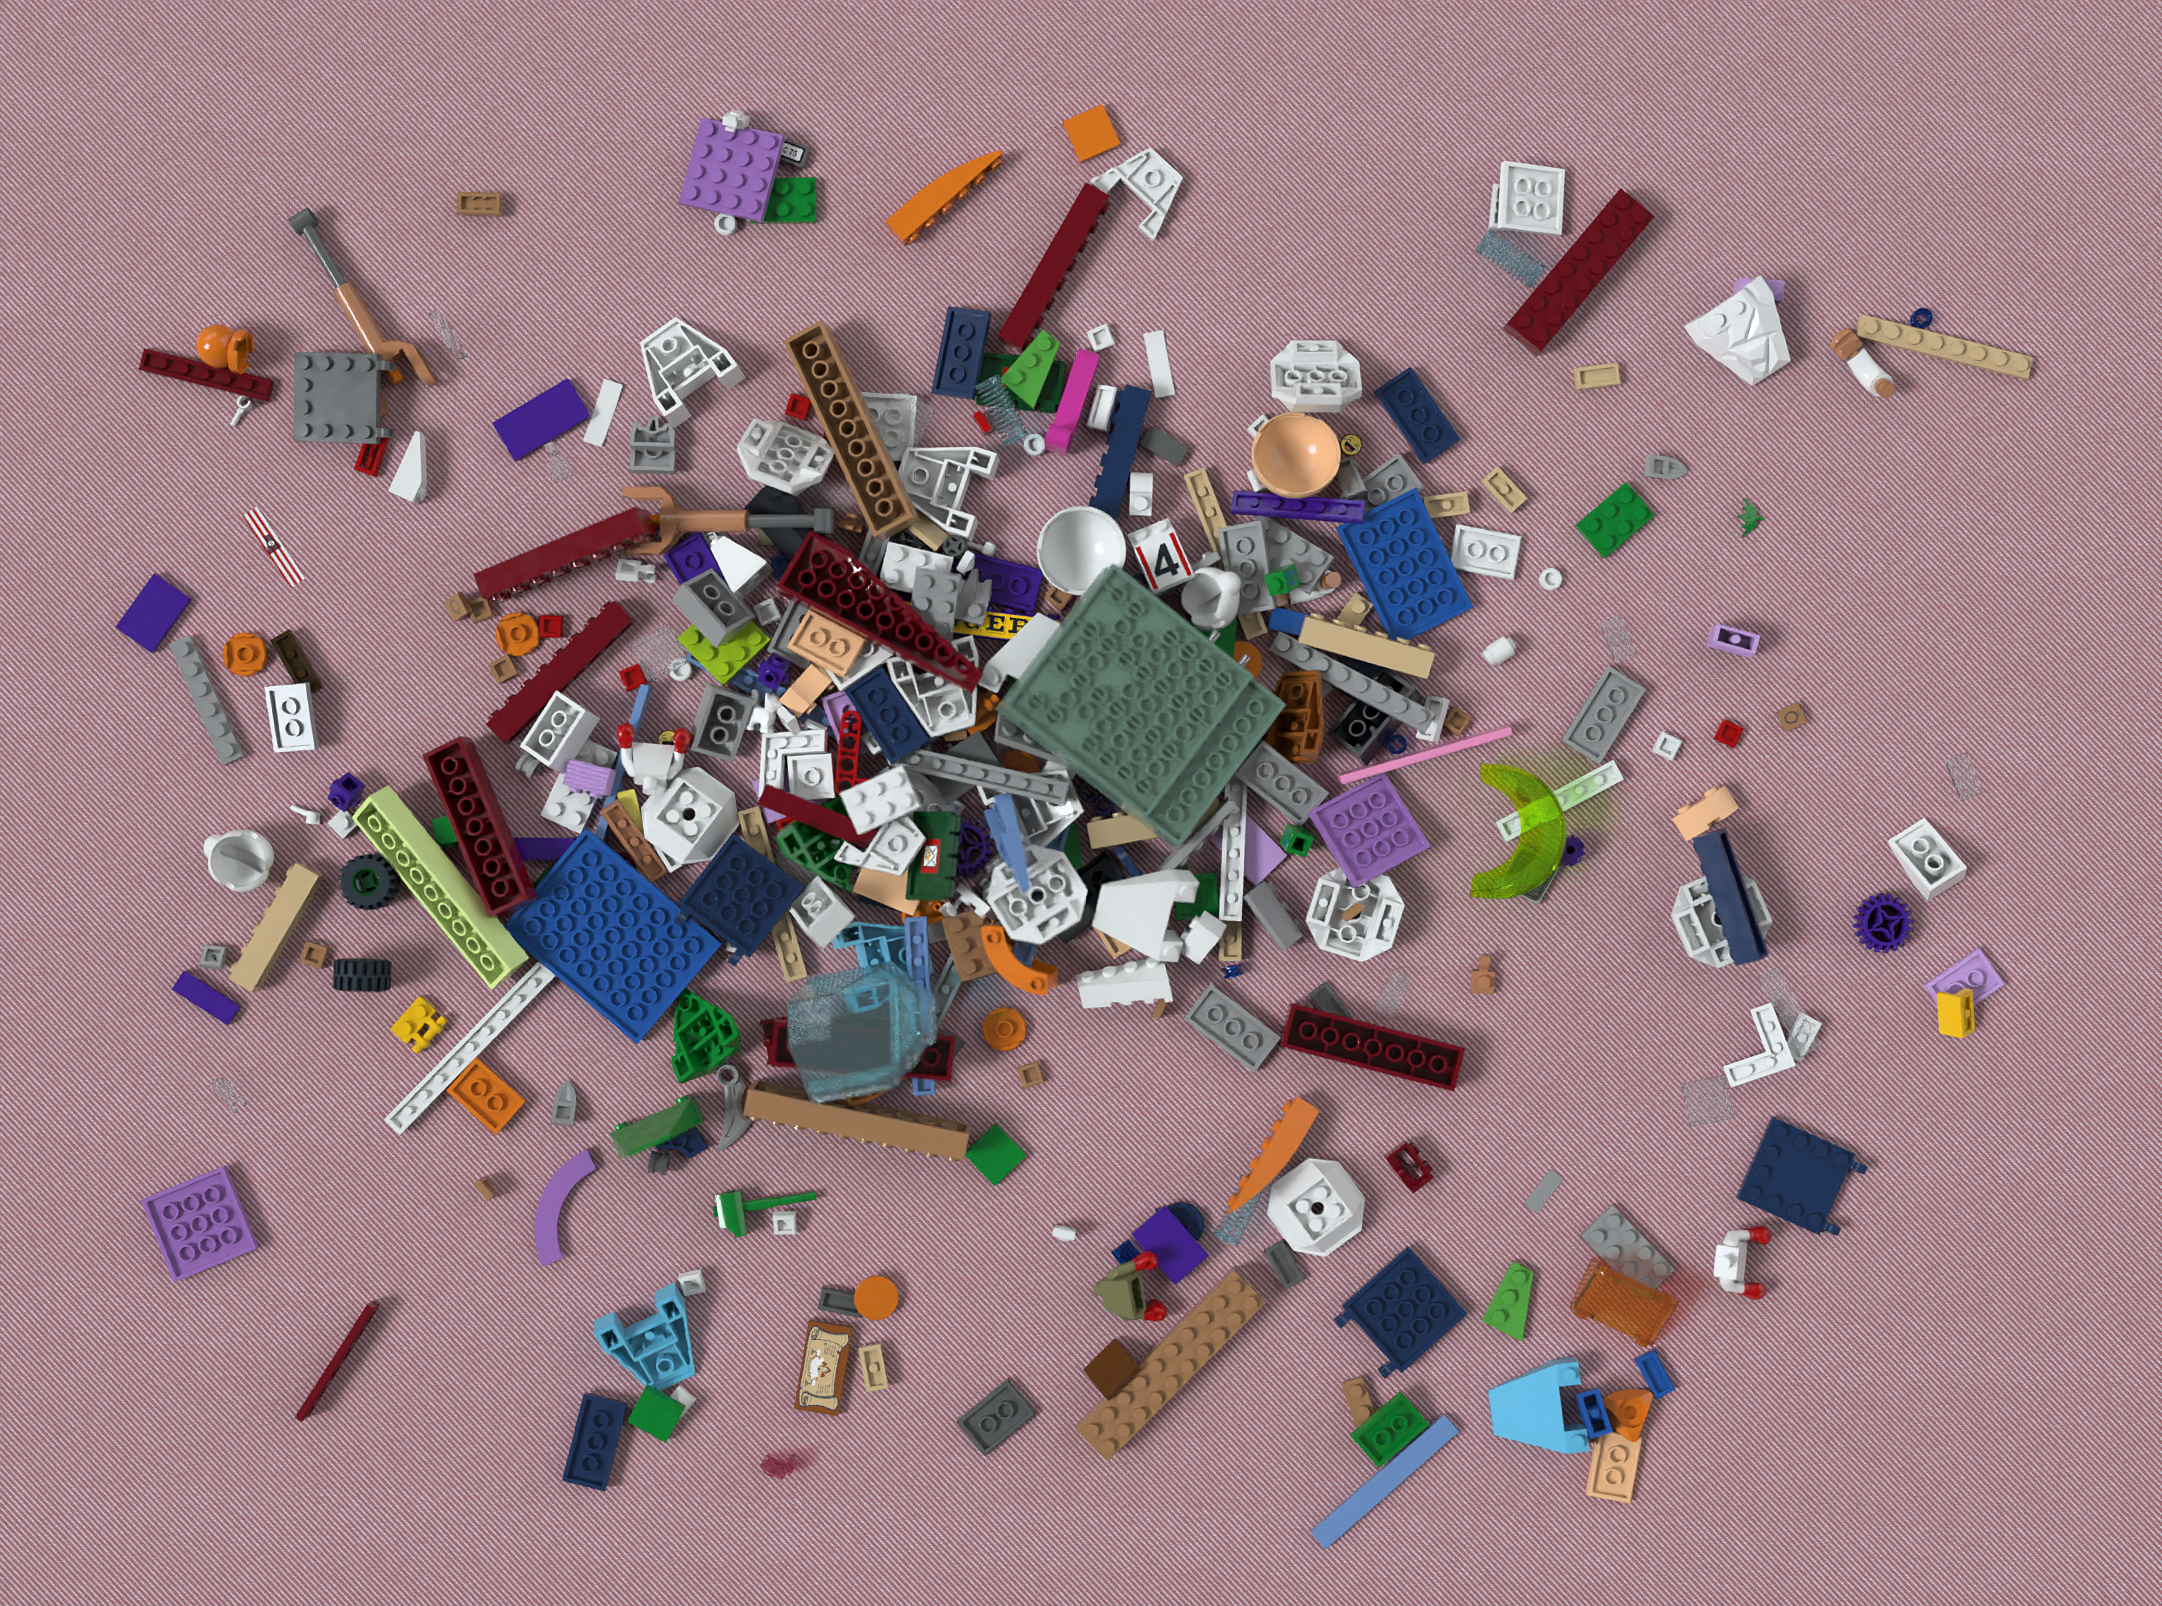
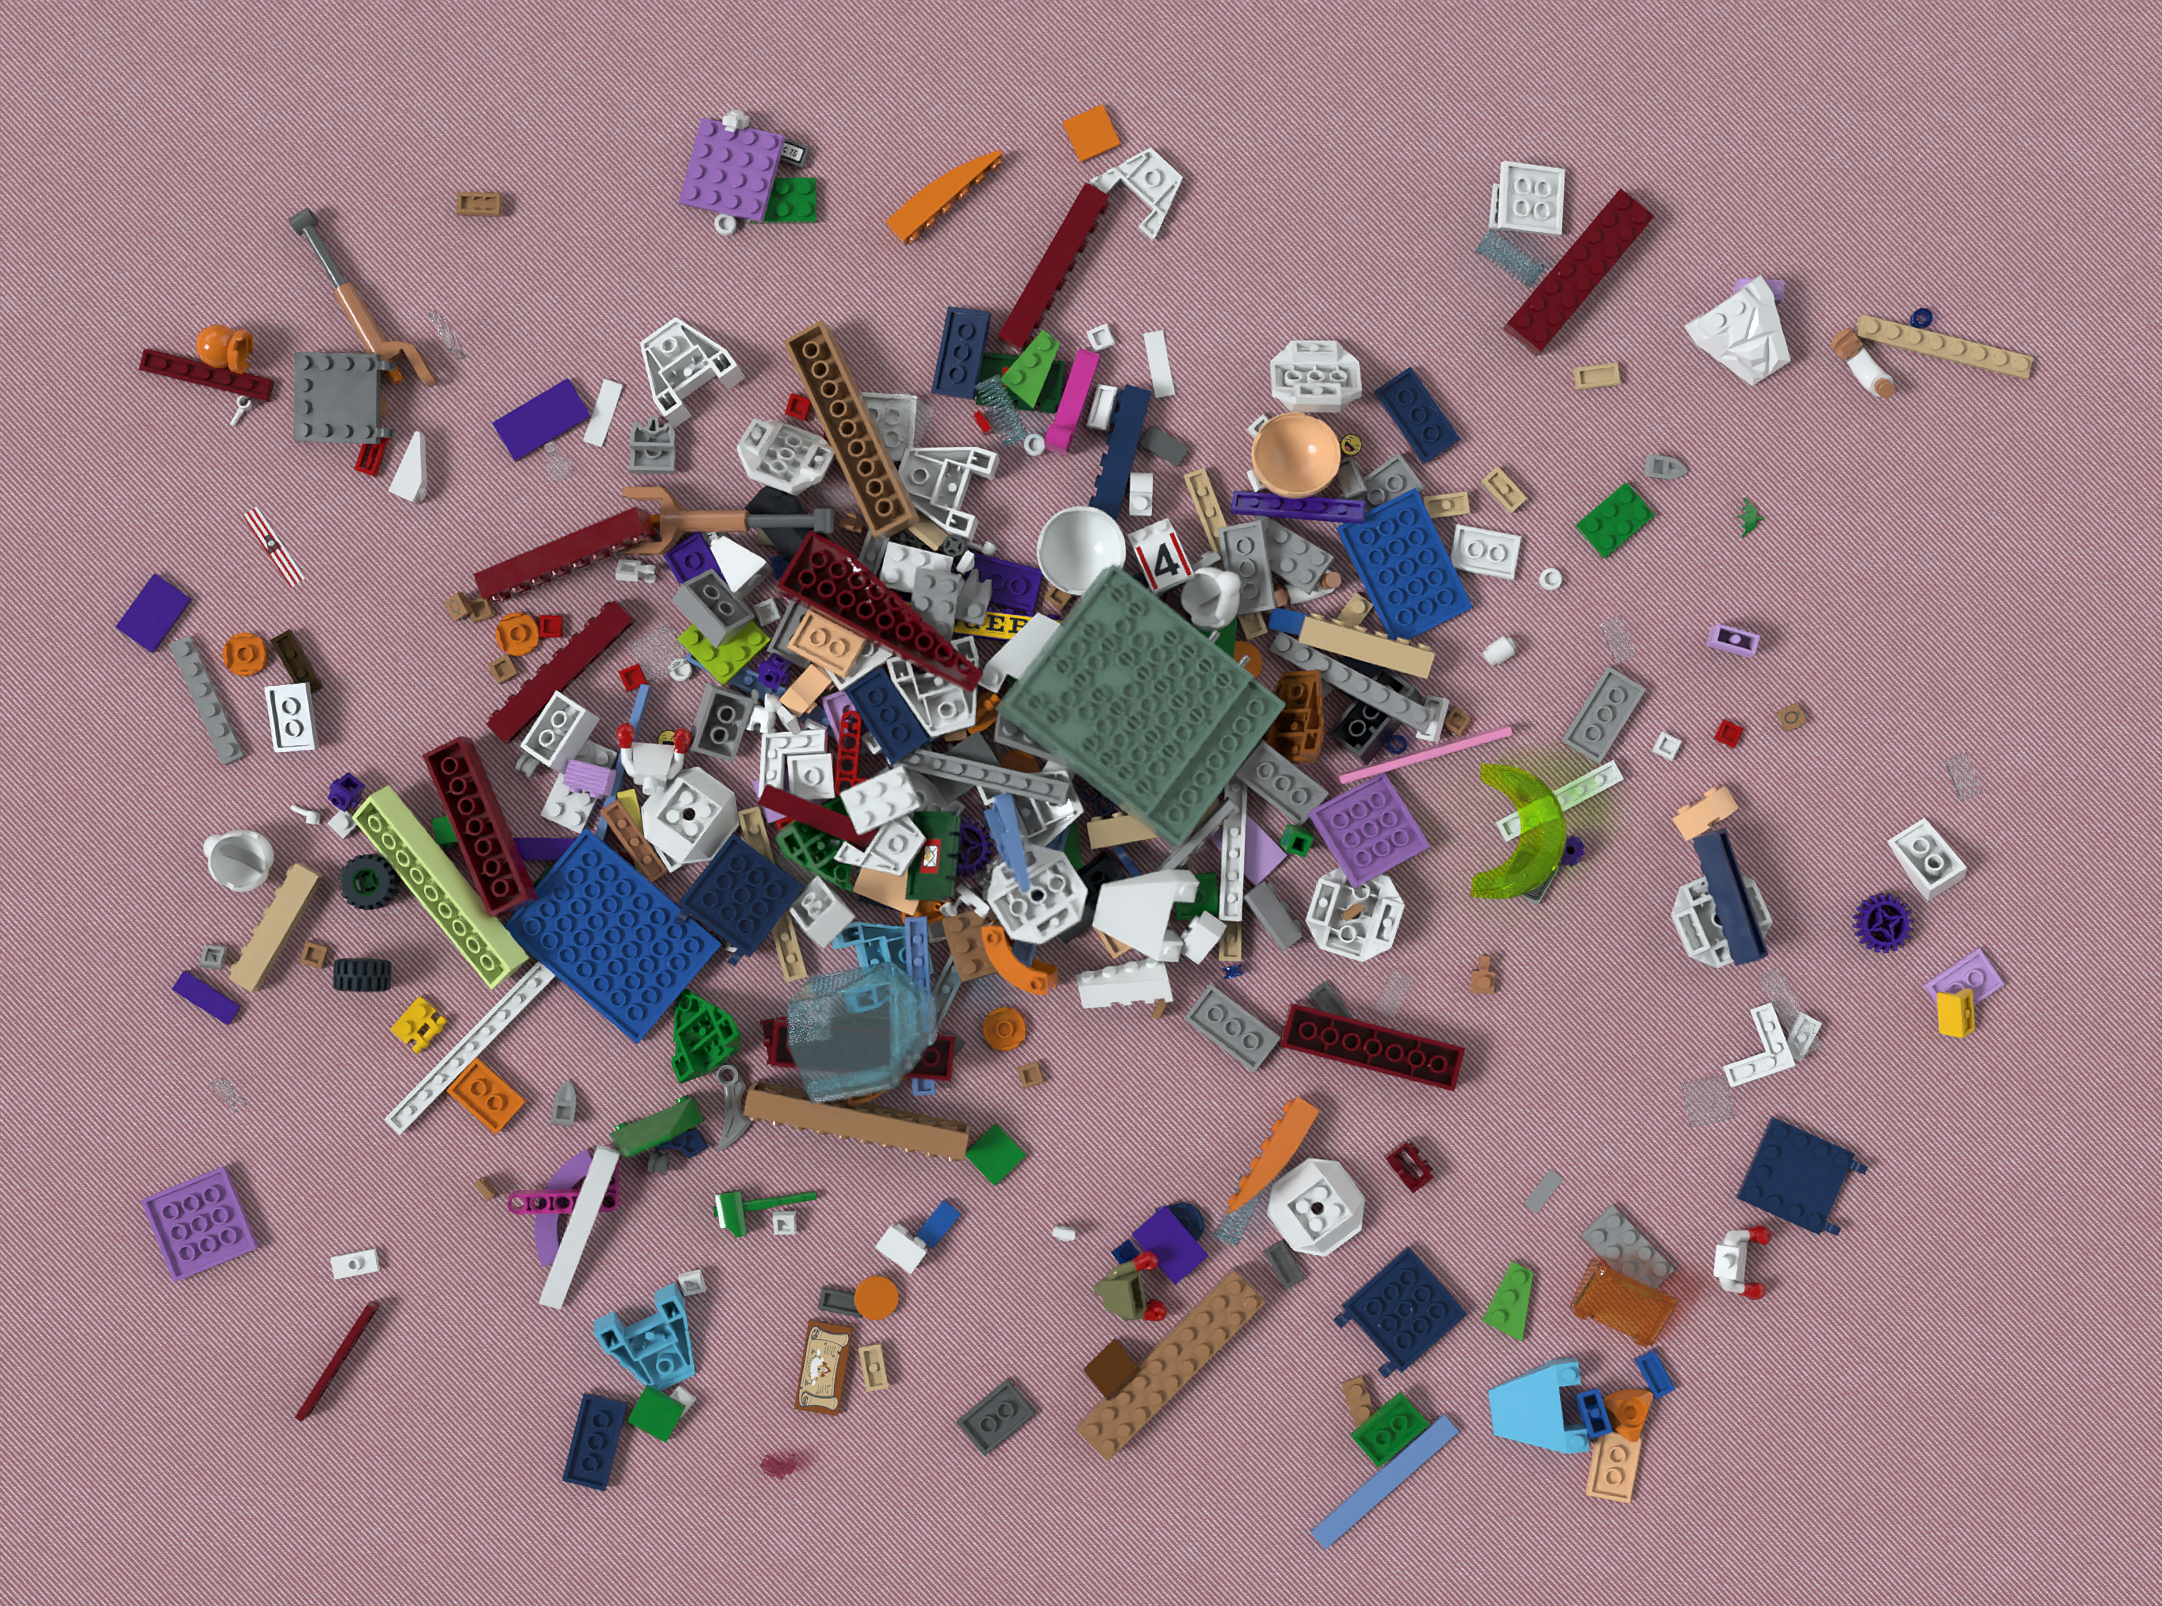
(355, 1263): none -> white plate
(552, 1196): none -> dark pink beam
(579, 1227): none -> white tile
(901, 1247): none -> white brick
(938, 1224): none -> blue tile
(1282, 579): green brick -> none

